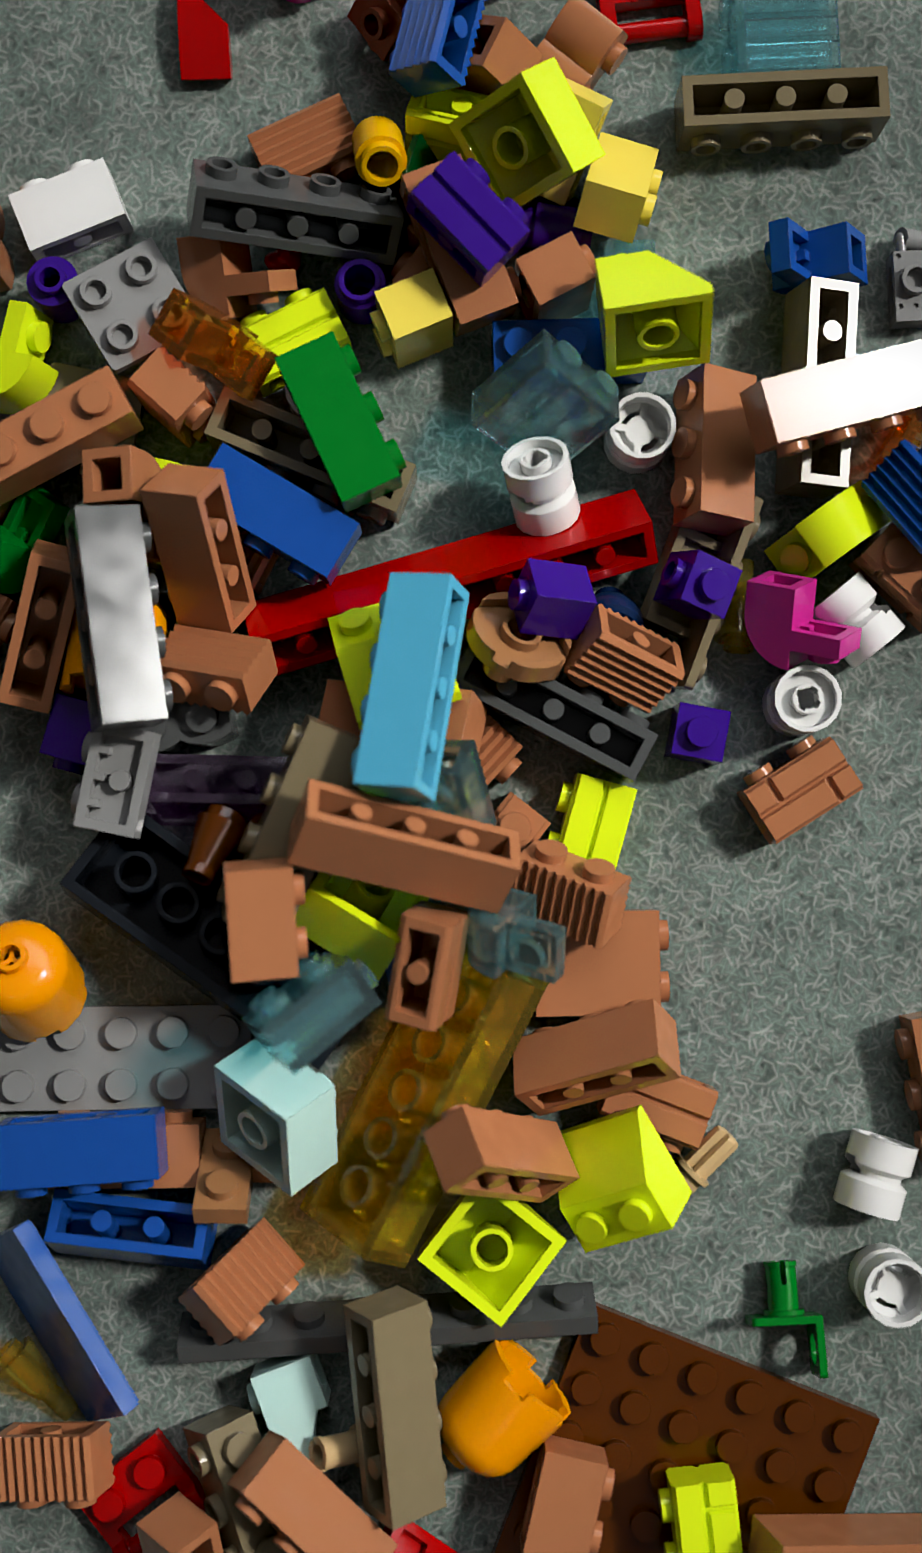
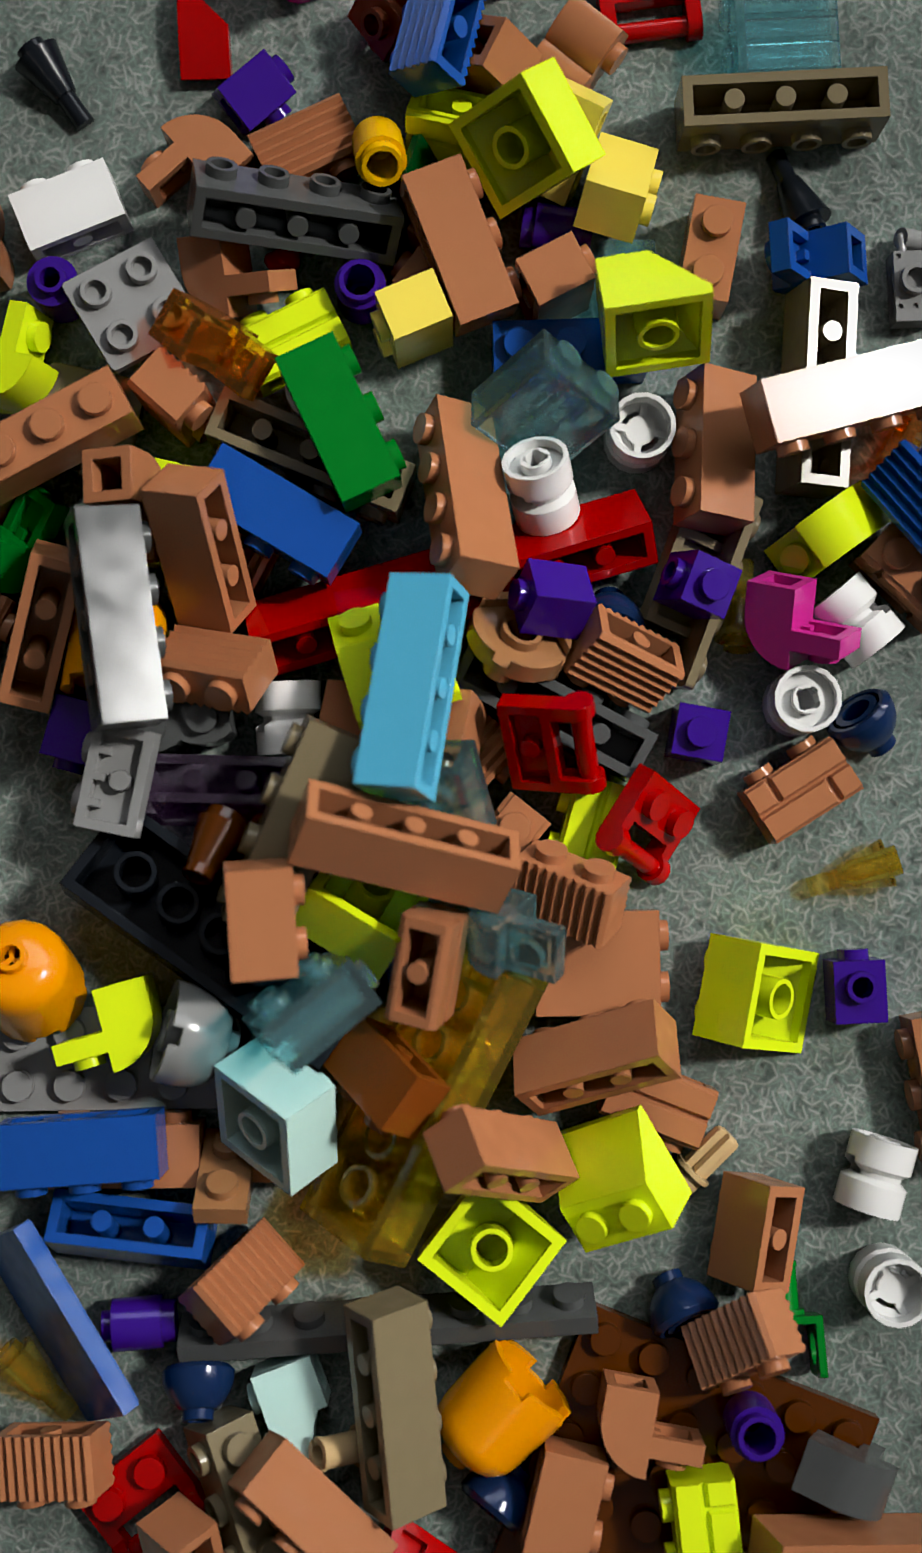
(46, 69): none -> black cone
(129, 1025): none -> neon yellow brick
(140, 1323): none -> dark purple brick
(188, 139): none -> nougat brick
(192, 1037): none -> light grey cylinder
(198, 1388): none -> dark blue brick
(257, 92): none -> dark purple brick
(280, 707): none -> white wheel
(386, 1079): none -> dark orange brick
(464, 499): none -> nougat brick
(469, 217): dark purple brick -> none
(500, 1497): none -> dark blue brick
(535, 744): none -> red plate
(630, 1430): none -> nougat brick
(656, 810): none -> red plate
(677, 1303): none -> dark blue brick
(713, 244): none -> nougat brick
(743, 1340): none -> nougat brick
(753, 1426): none -> dark purple brick
(755, 994): none -> neon yellow slope
(755, 1231): none -> nougat brick
(795, 196): none -> black cone
(845, 1476): none -> dark grey brick
(855, 988): none -> dark purple brick
(866, 723): none -> dark blue brick
(869, 868): none -> clear yellow cone

